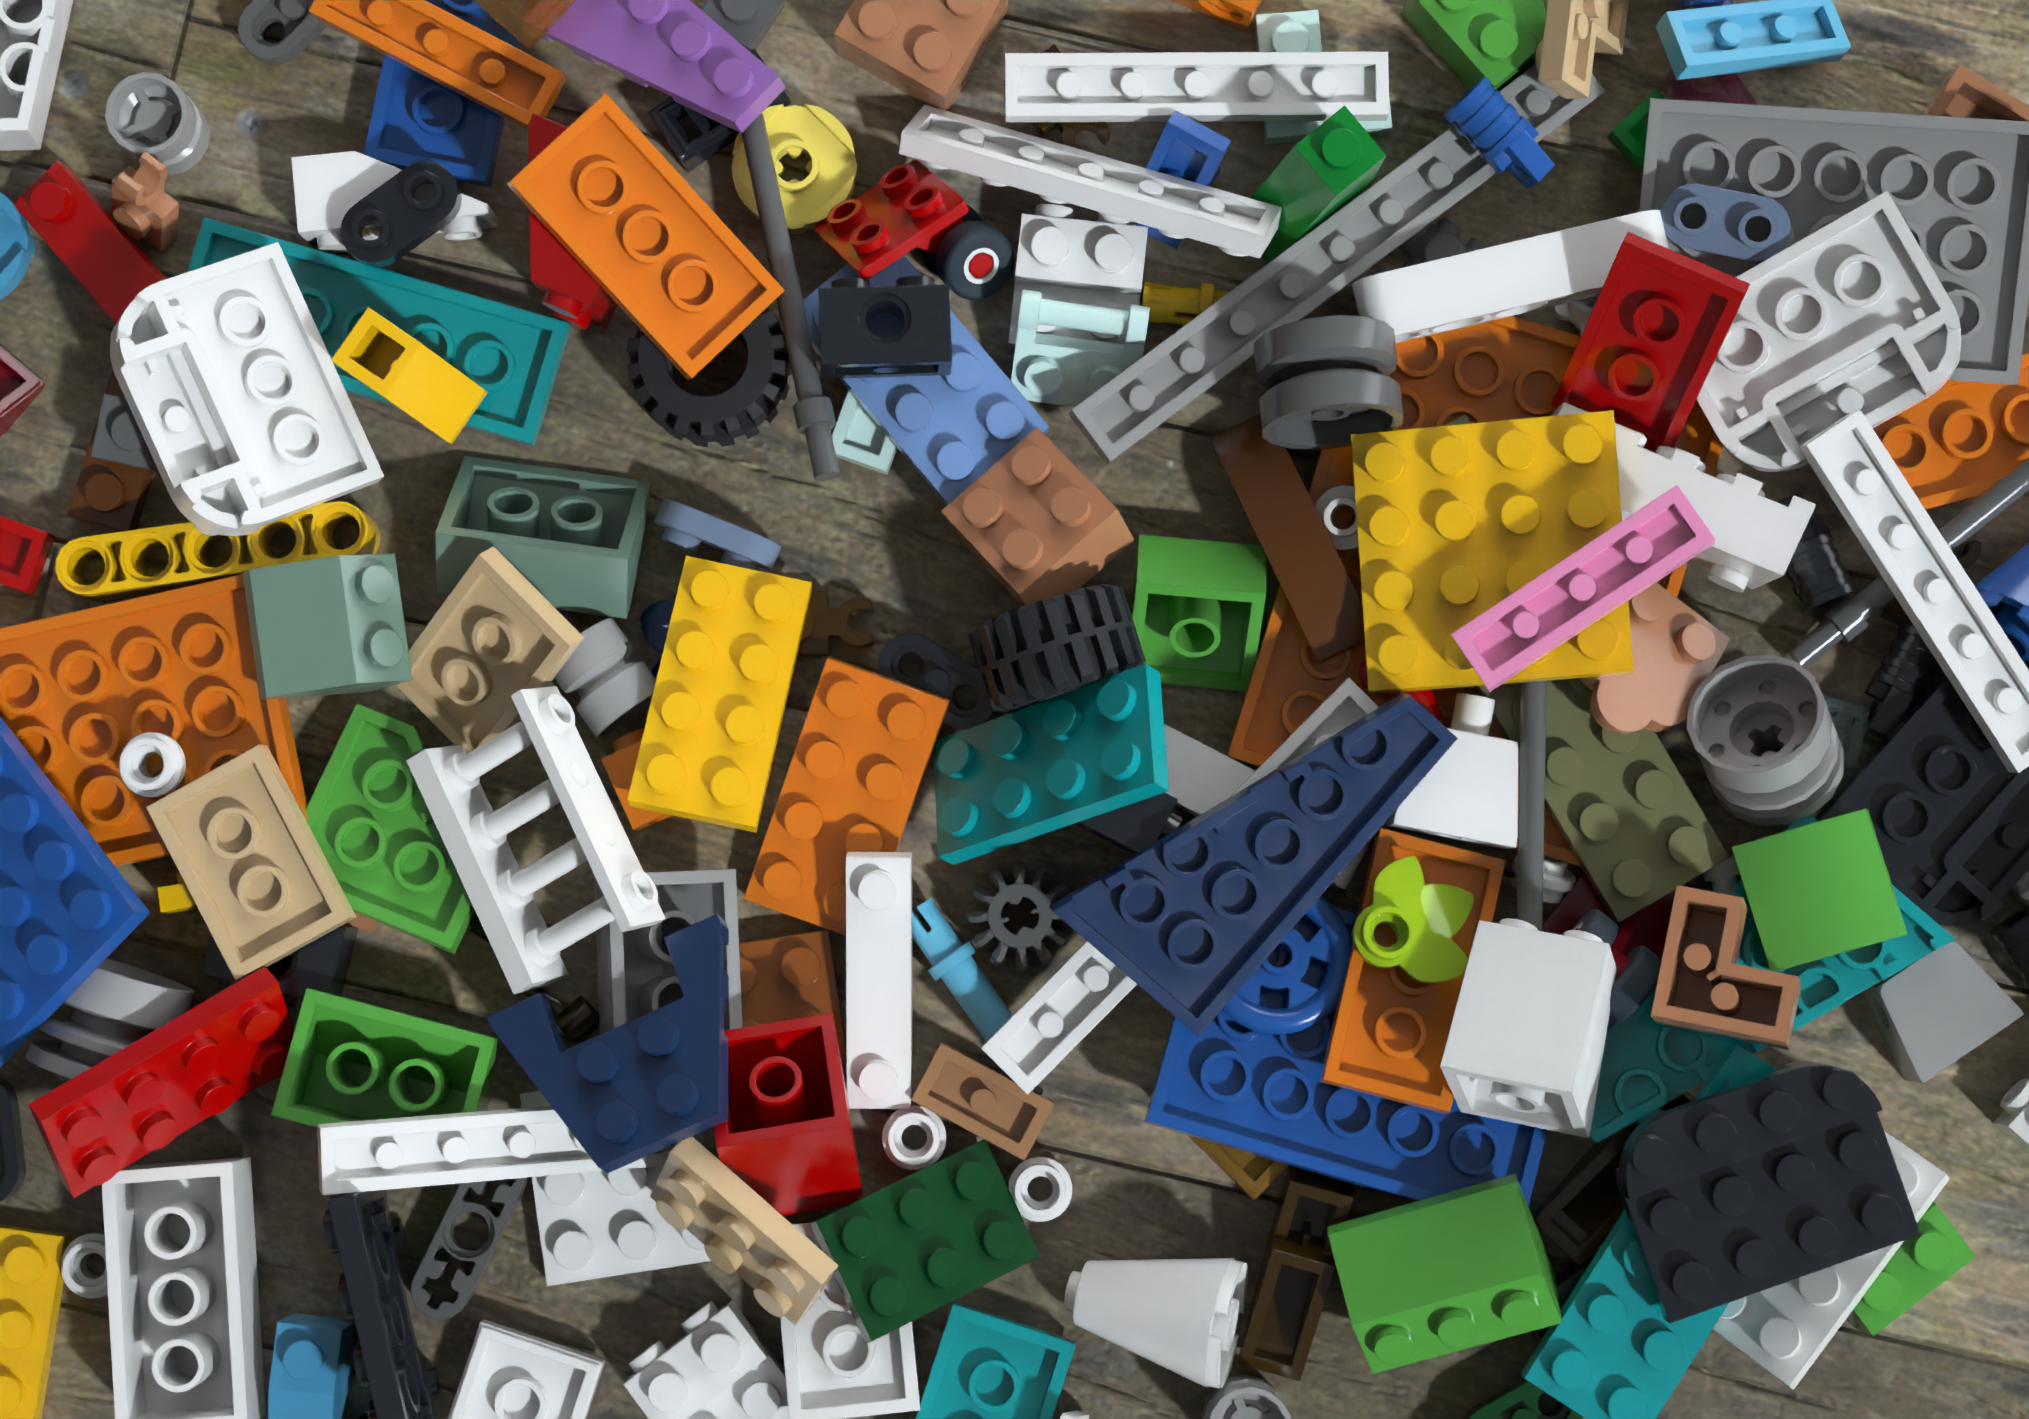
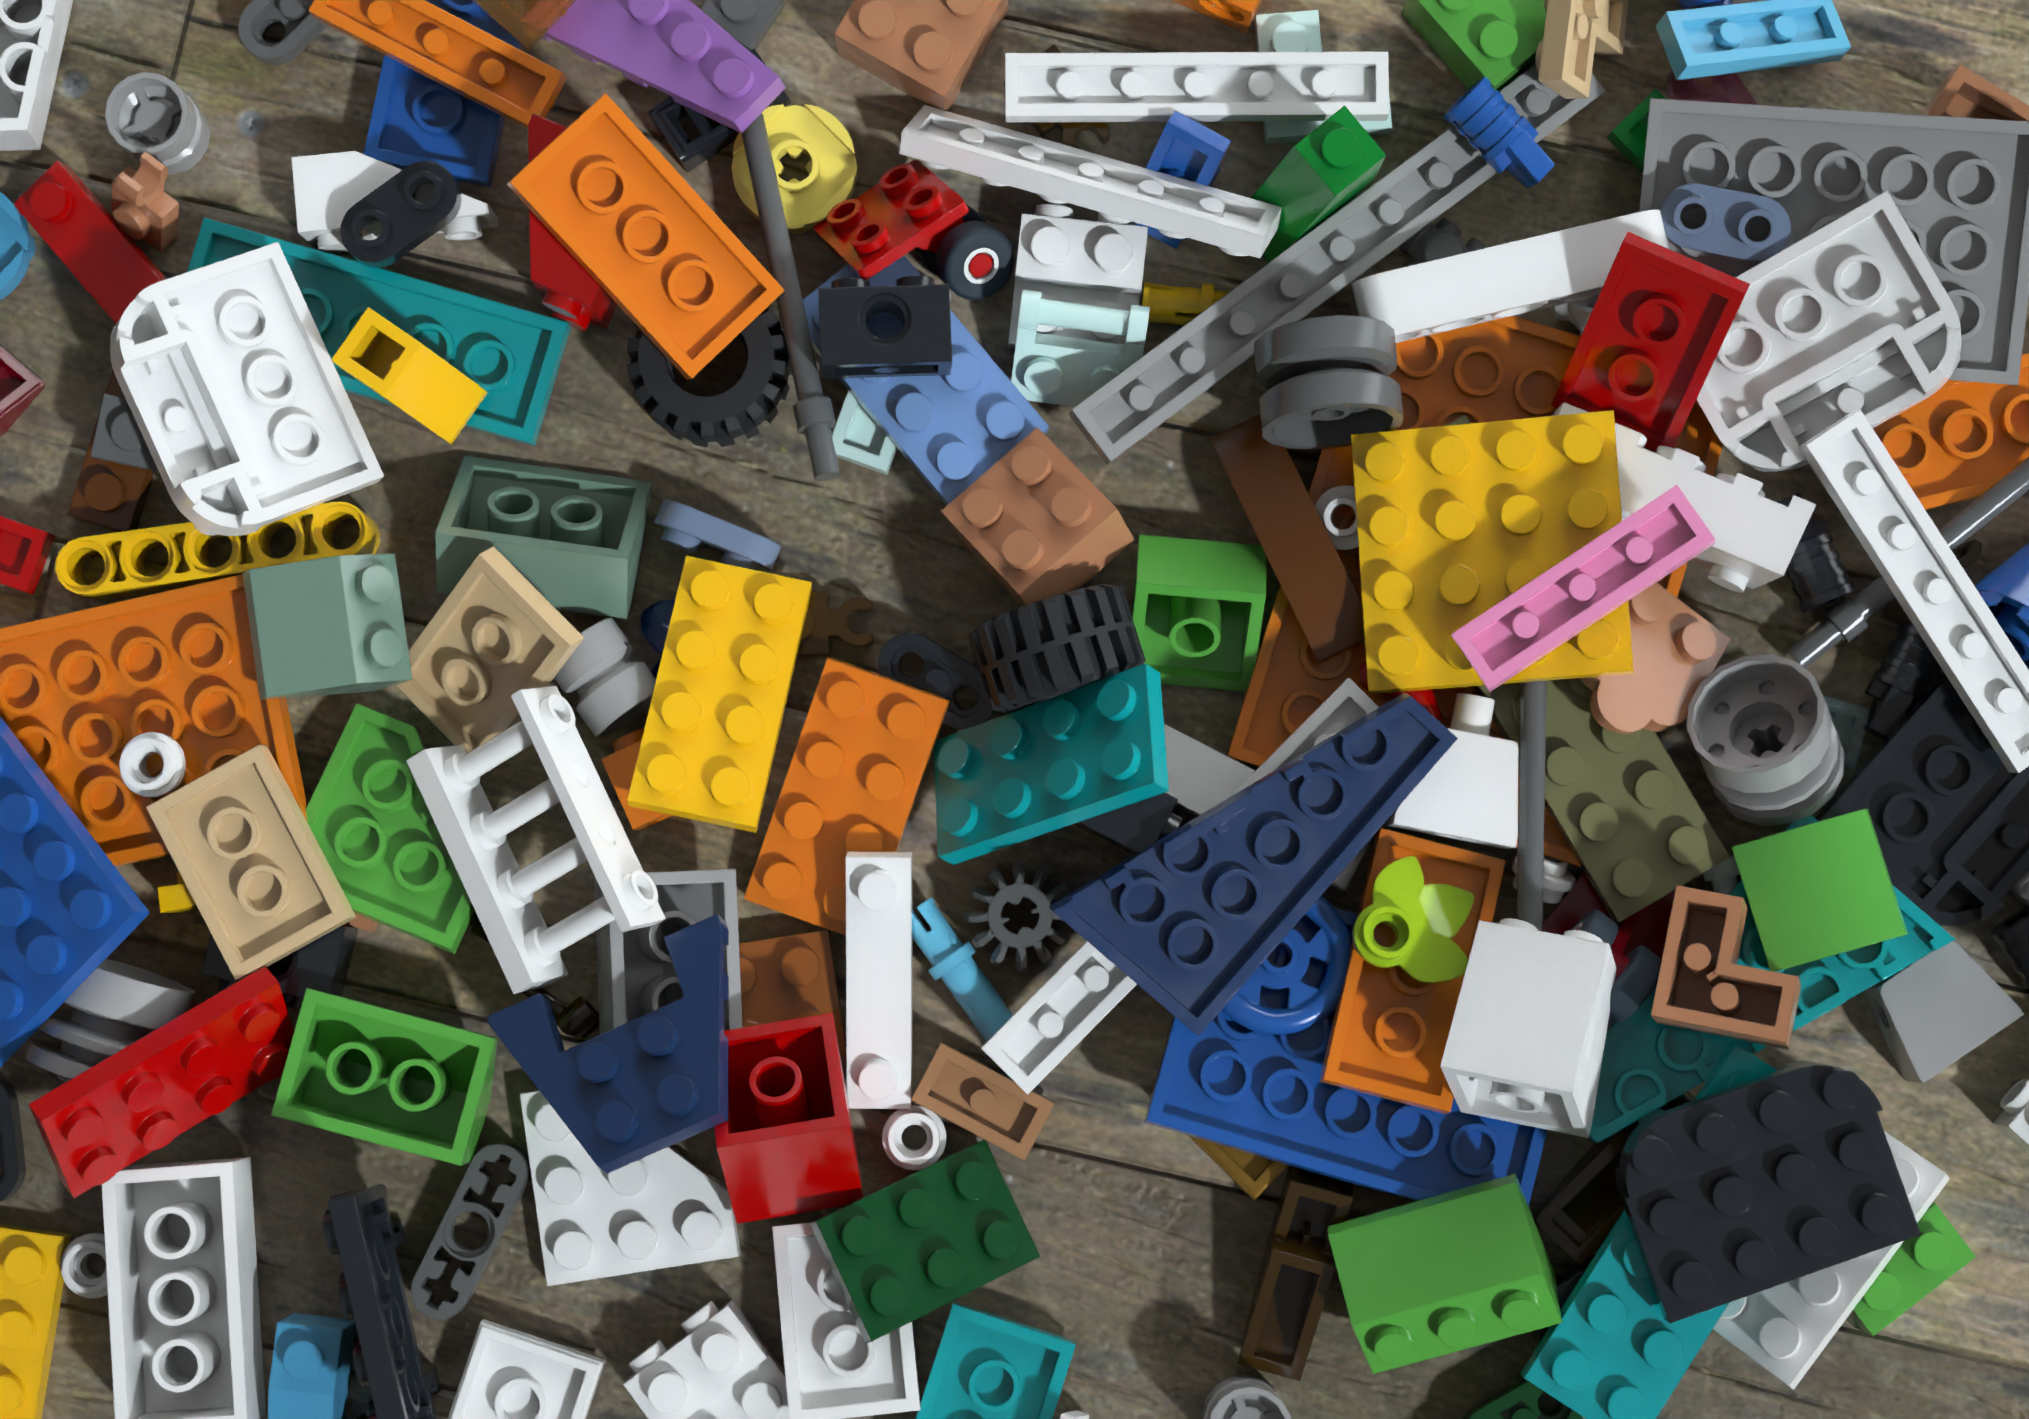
(457, 1150): white plate -> none
(741, 1231): tan plate -> none
(1040, 1209): white plate -> none
(1165, 1310): white cone -> none

